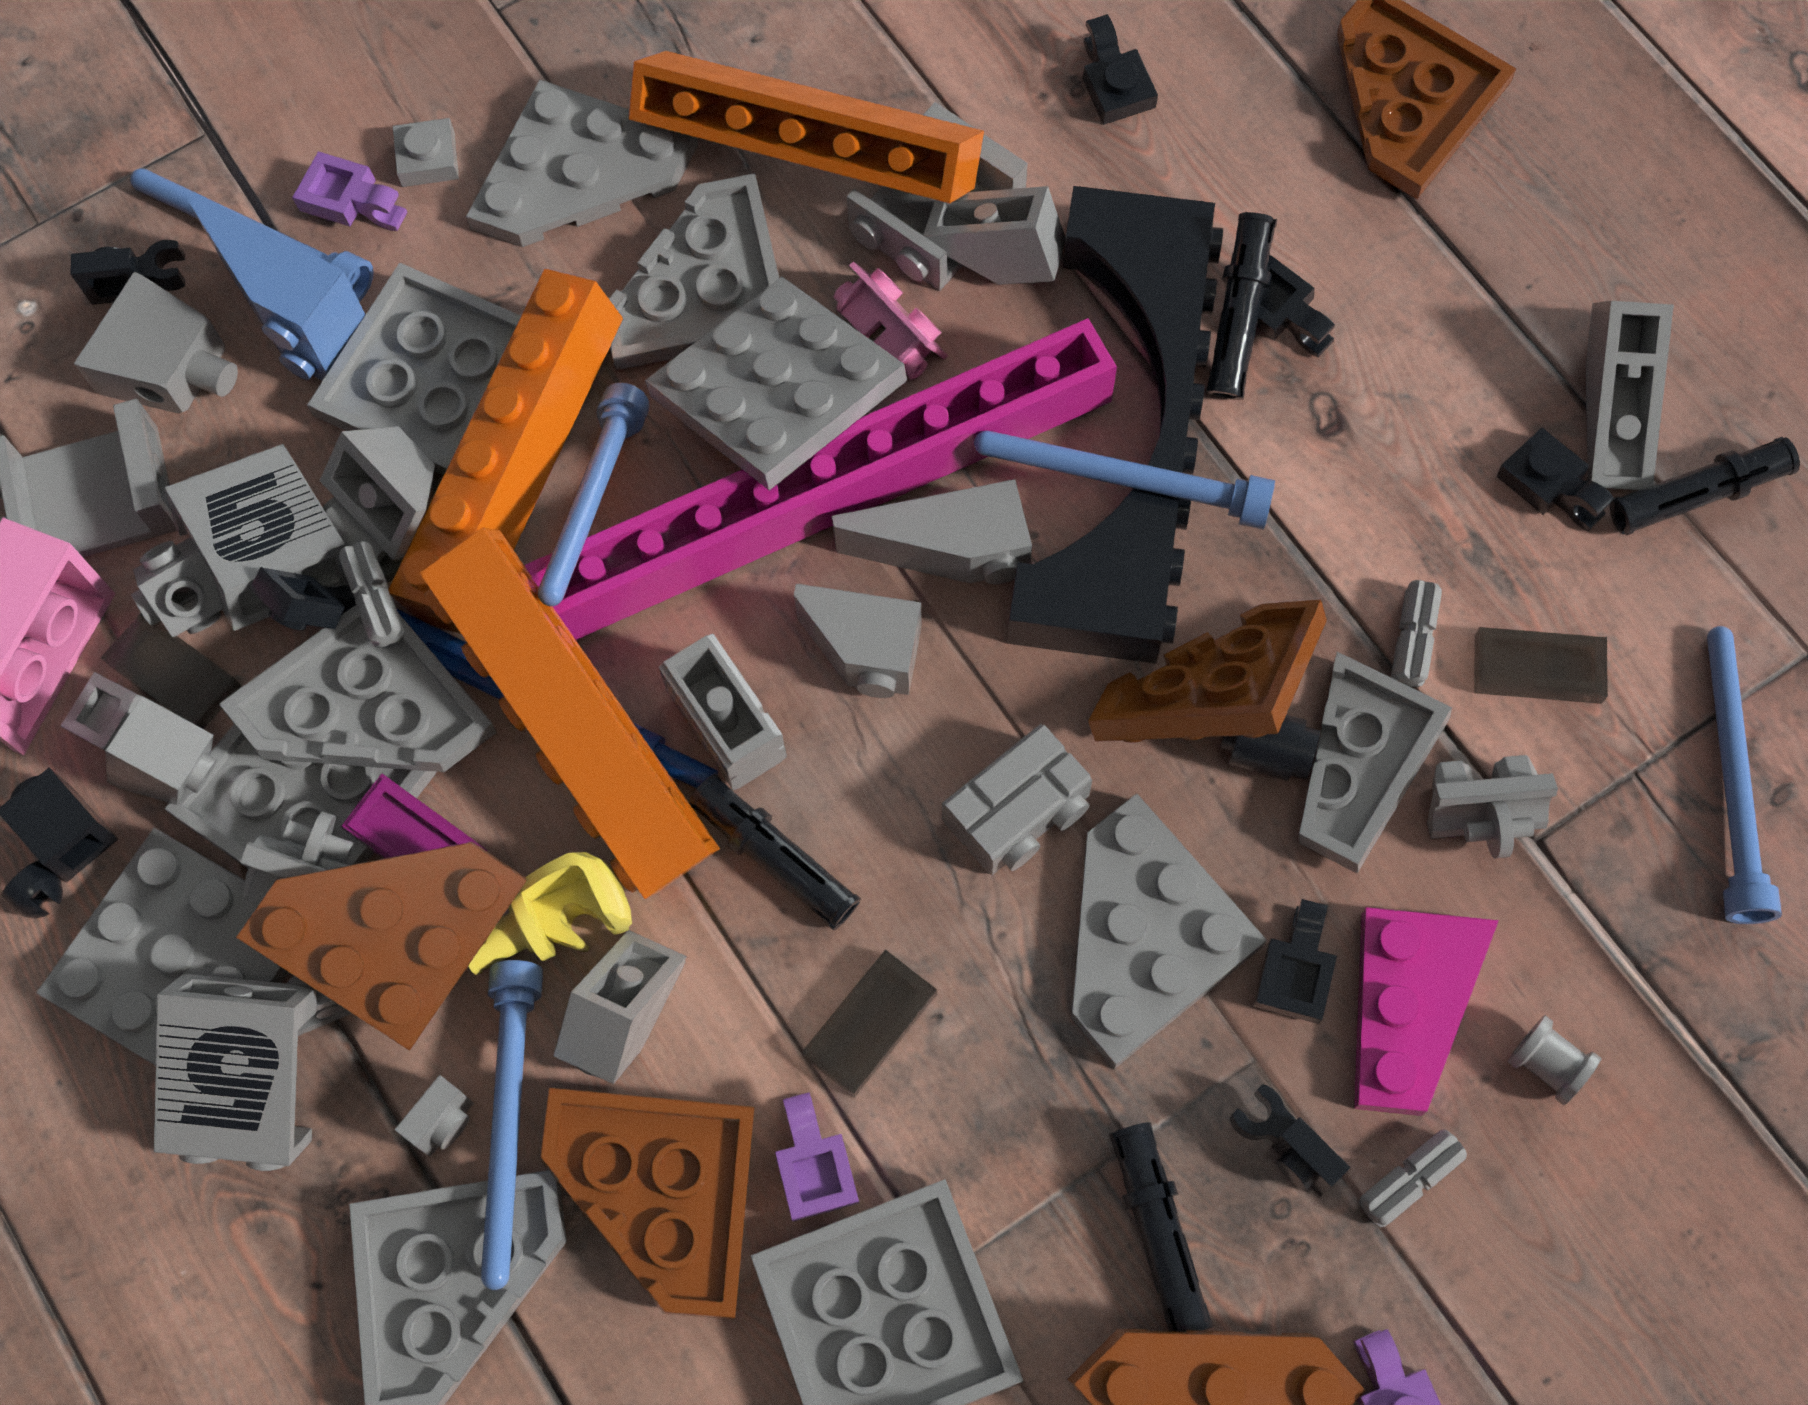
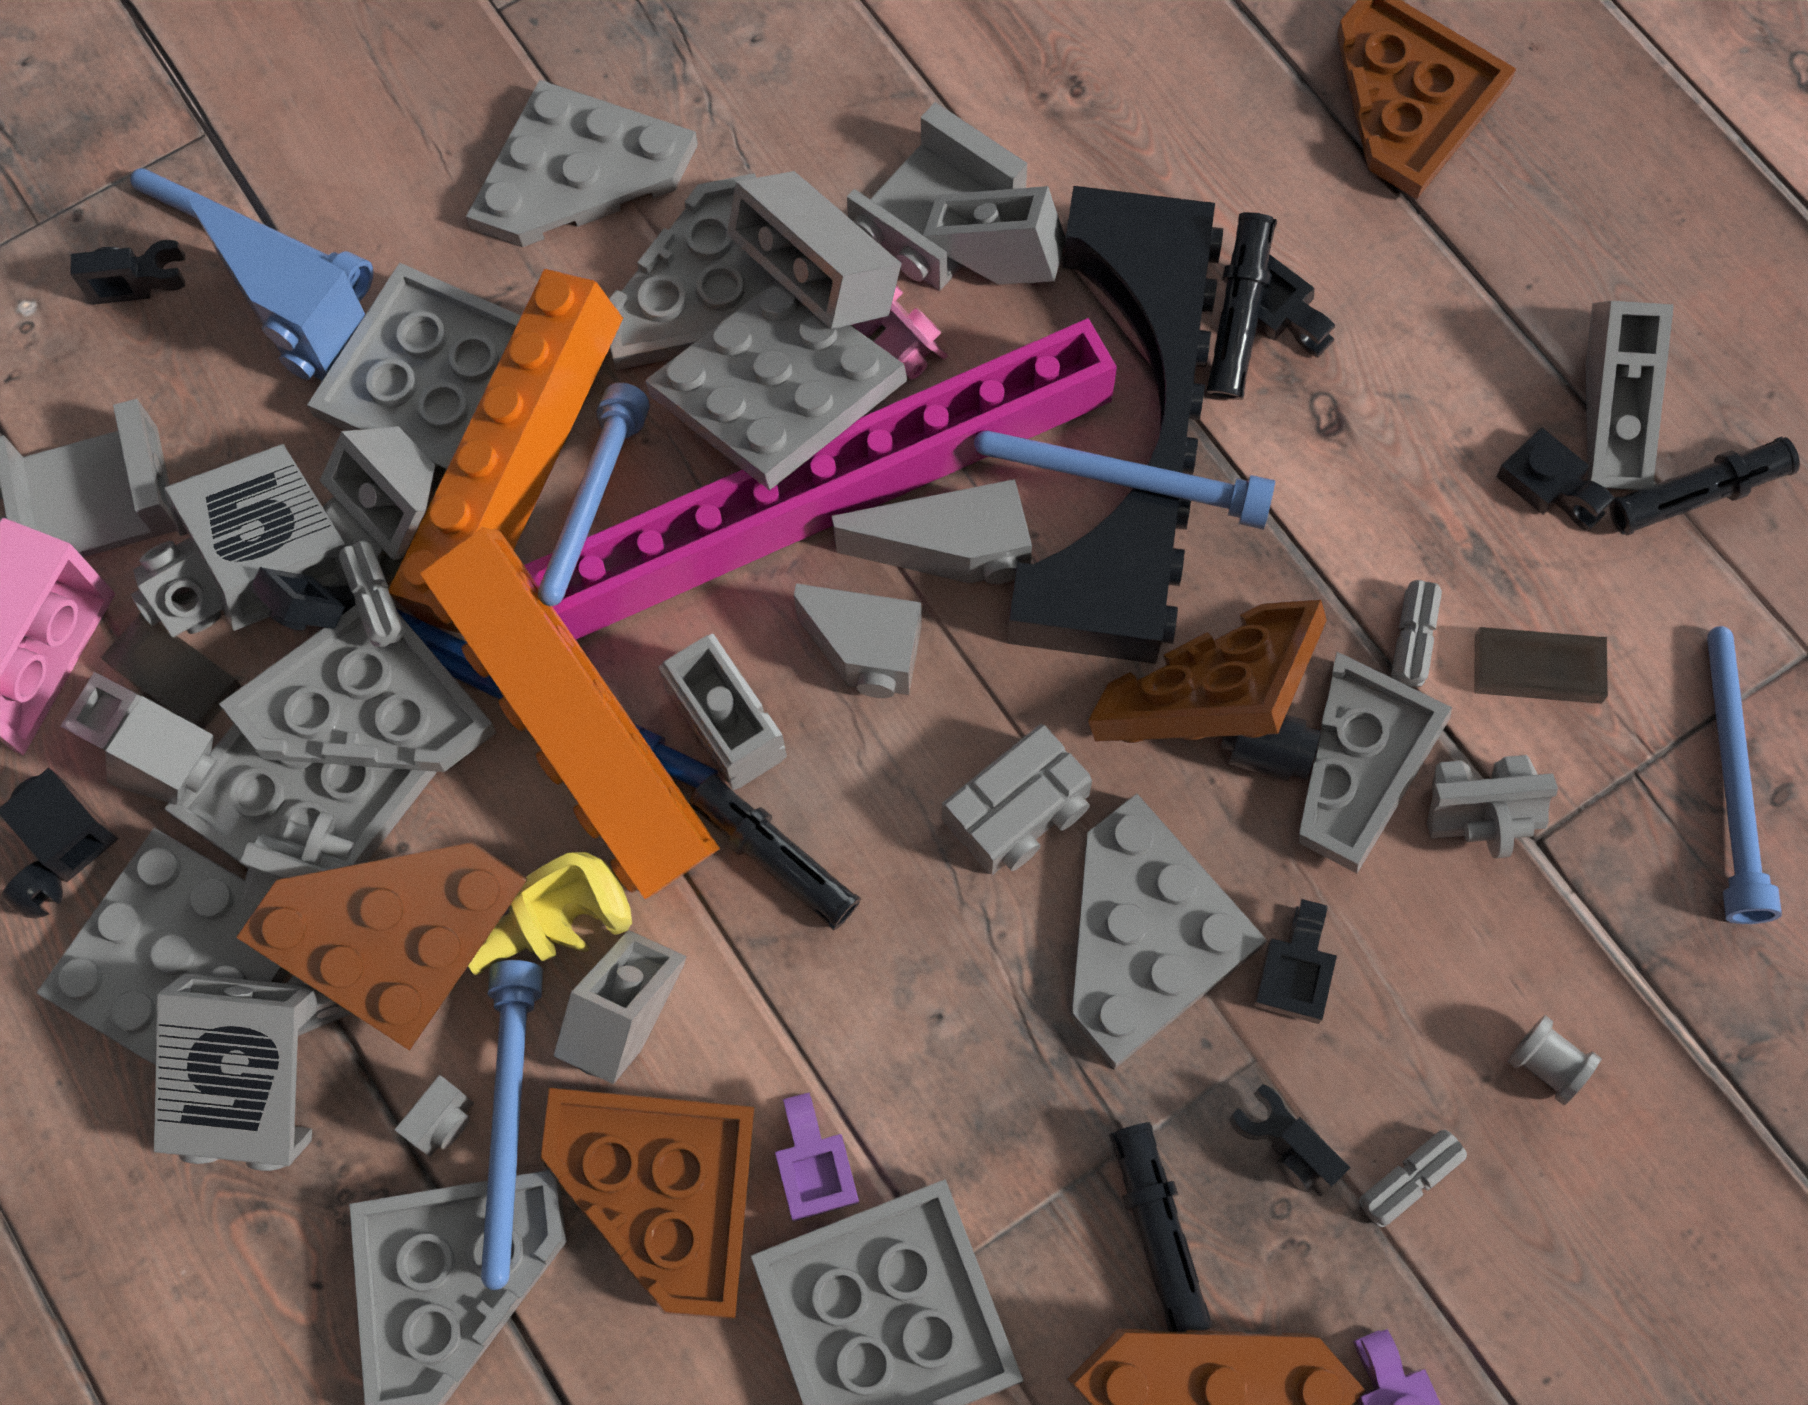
(155, 351): light grey torso -> none
(342, 189): medium lavender plate -> none
(398, 823): magenta tile -> none
(425, 152): light grey plate -> none
(806, 125): orange brick -> none
(813, 249): none -> light grey brick
(869, 1023): clear smoke tile -> none
(1115, 80): black plate -> none
(1411, 1002): dark pink wing -> none

